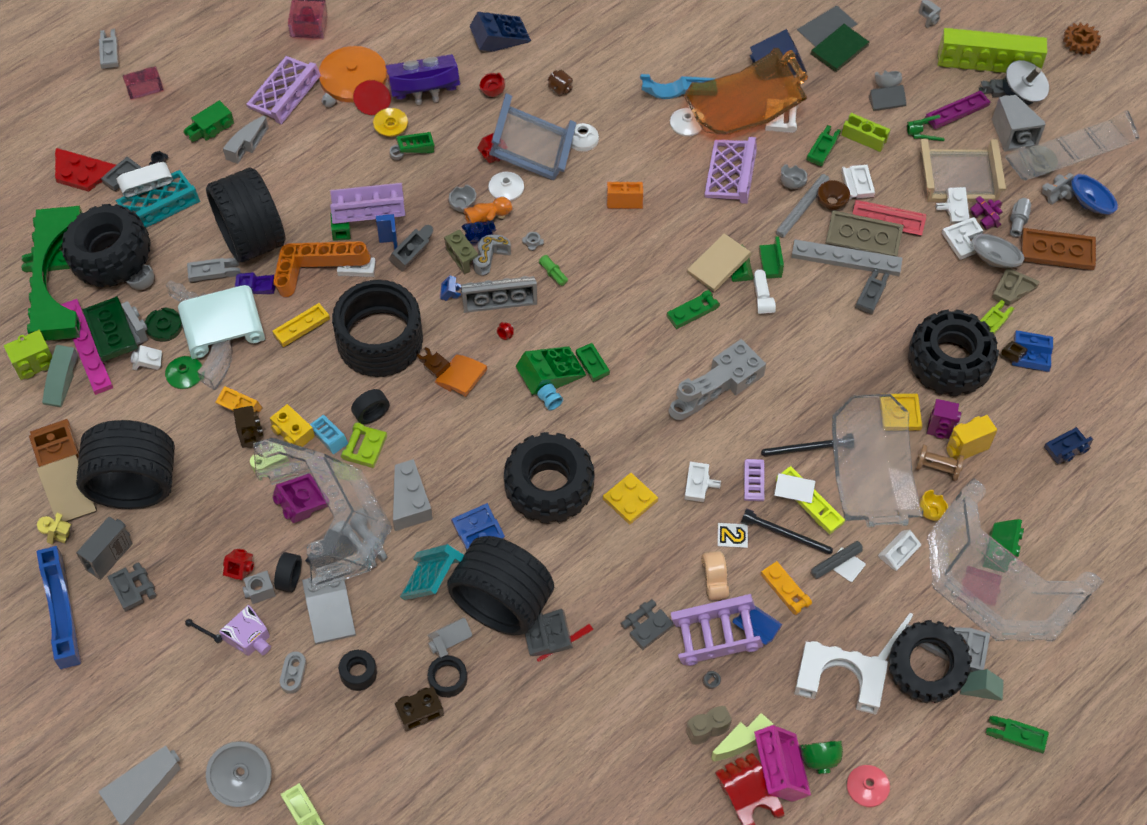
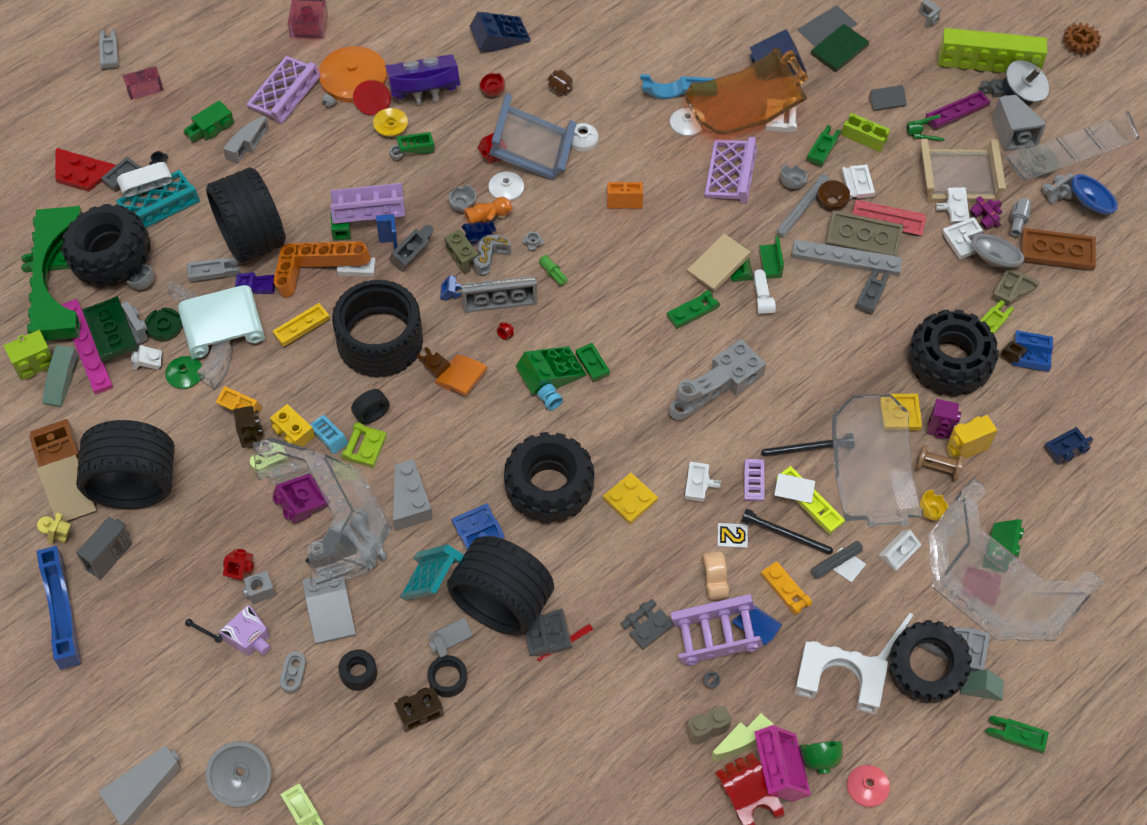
(126, 590): dark grey plate -> none
(287, 572): black tyre -> none
(888, 79): light grey hair -> none

